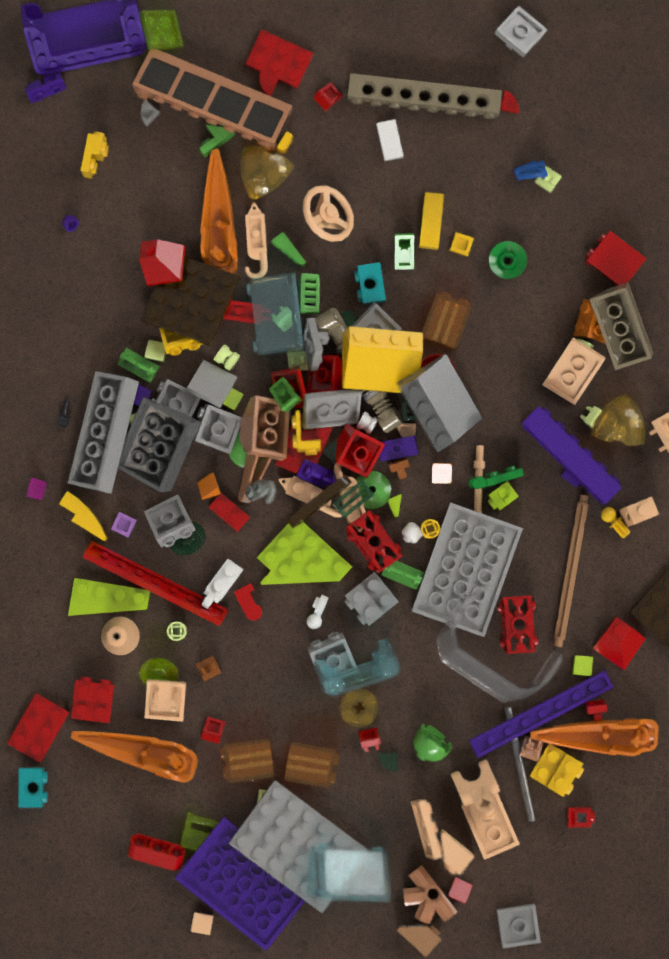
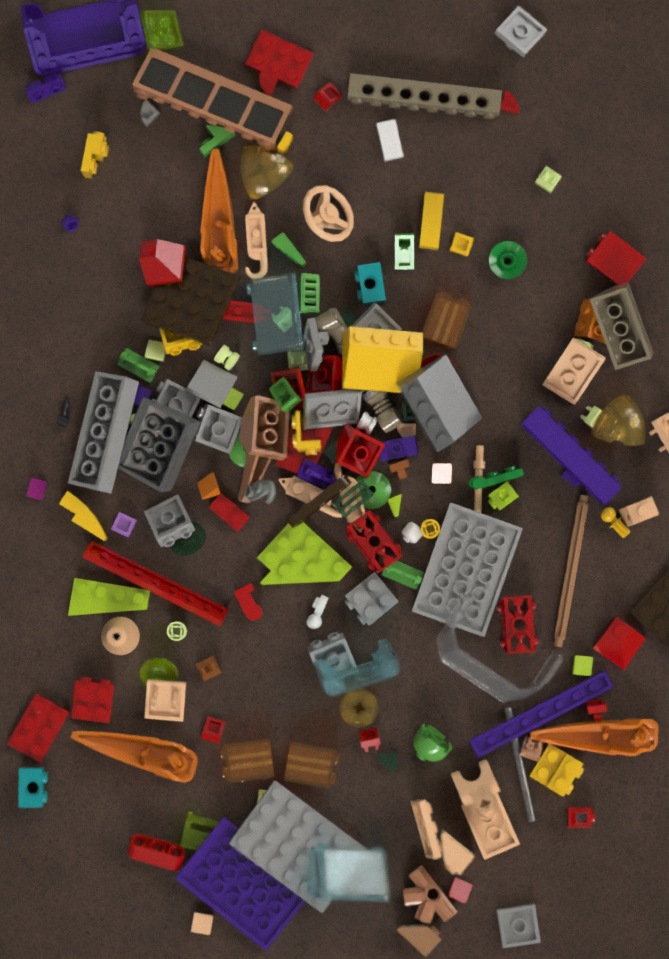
(221, 583): white hinge -> none
(531, 170): blue plant -> none

